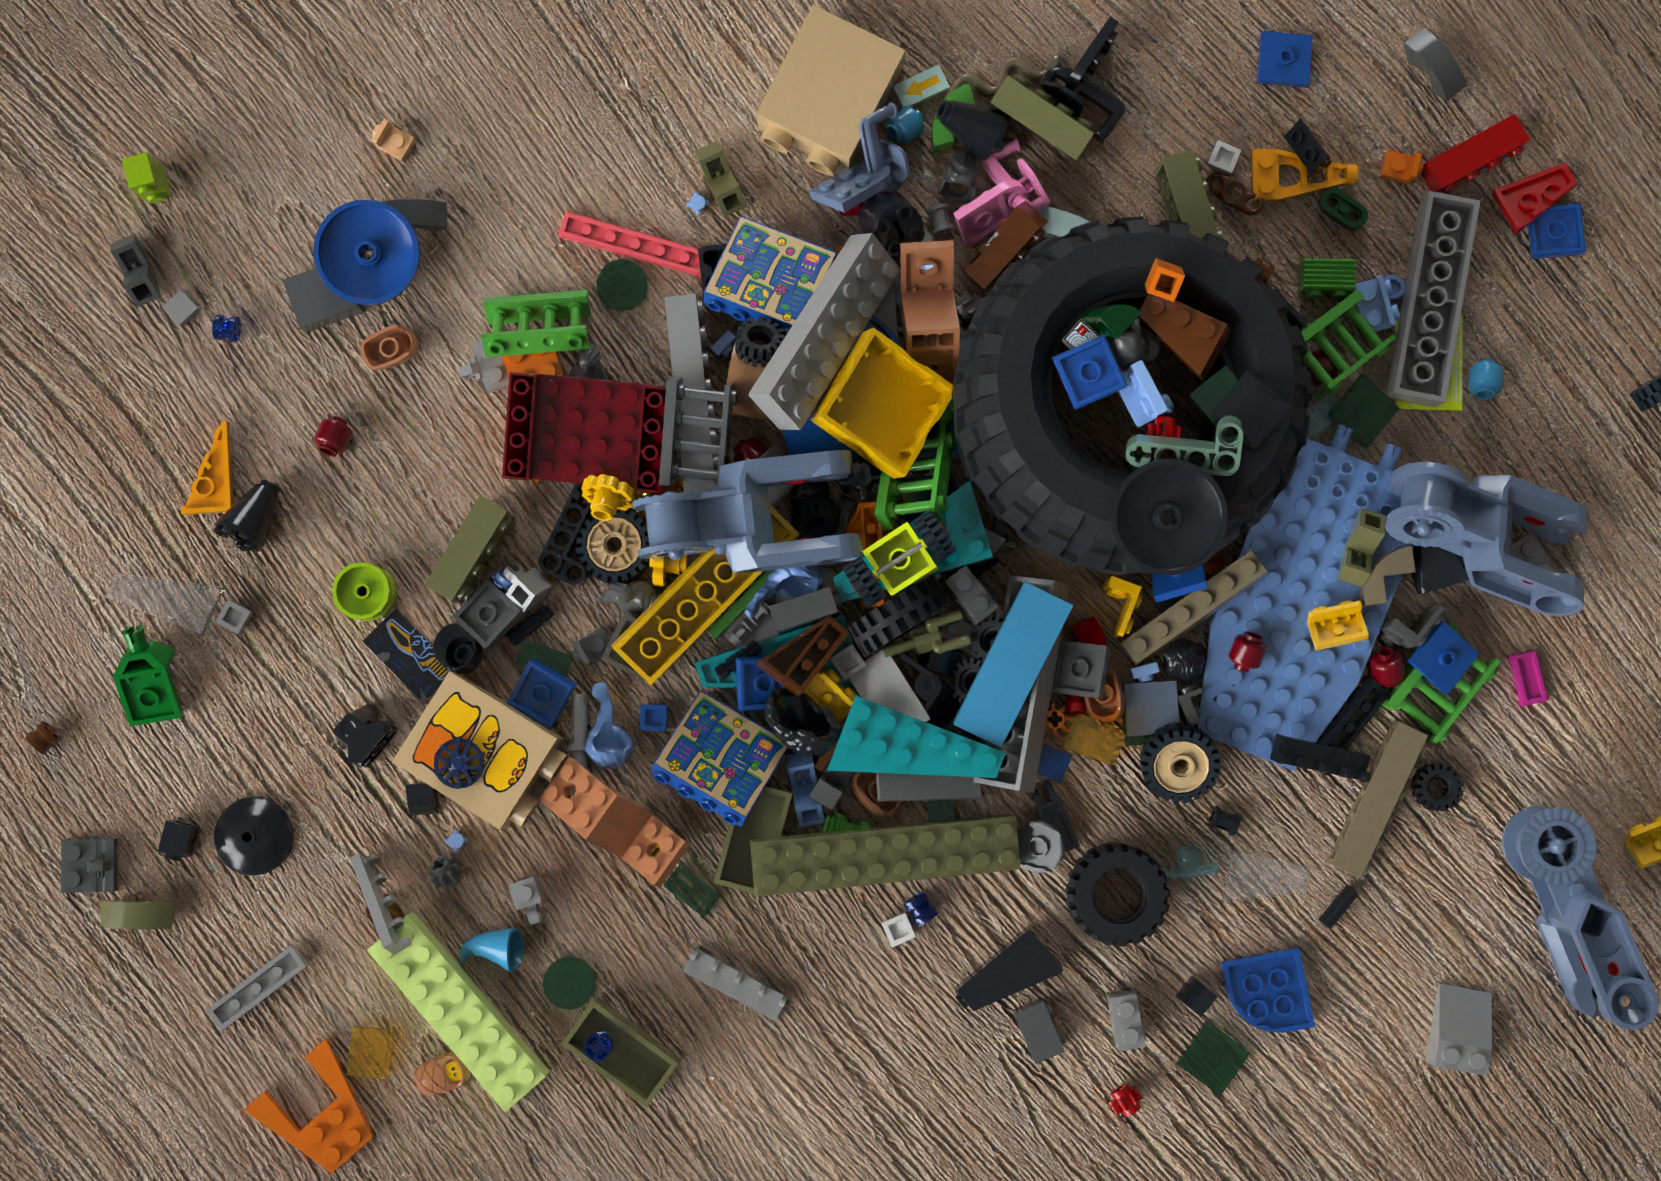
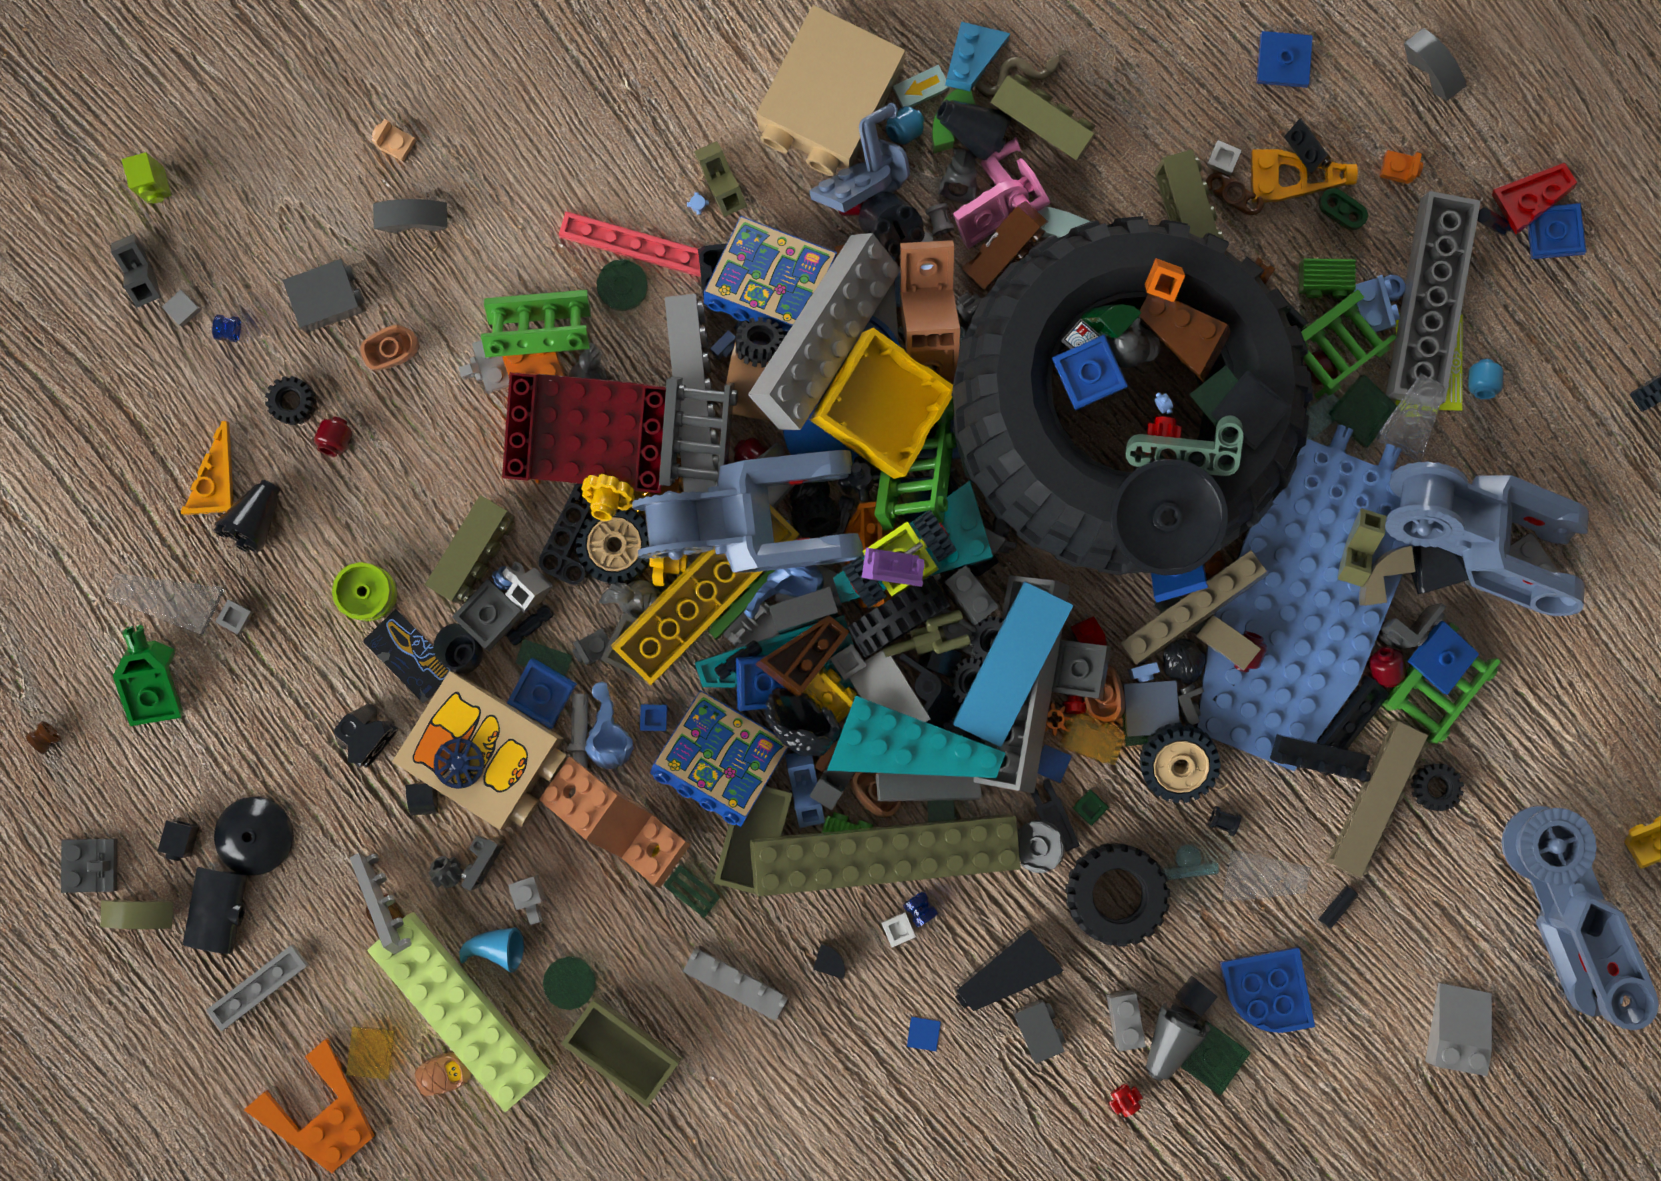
(215, 910): none -> black panel
(280, 389): none -> black tyre
(347, 237): blue dish -> none
(456, 840): light blue piece -> none
(487, 853): none -> dark grey hinge
(597, 1051): clear blue wheel -> none
(829, 961): none -> black brick
(893, 567): none -> medium lavender hinge
(923, 1034): none -> blue sticker
(972, 54): none -> dark azure wing
(1078, 83): black plate -> none
(1090, 807): none -> dark green tile
(1118, 589): yellow bracket -> none
(1142, 395): light blue bracket -> none
(1173, 1041): none -> dark grey cone
(1228, 642): none -> dark tan brick
(1337, 625): yellow bracket -> none
(1414, 418): none -> clear wing
(1474, 154): red brick -> none
(1493, 221): none -> black piece
(1528, 678): dark pink tile -> none

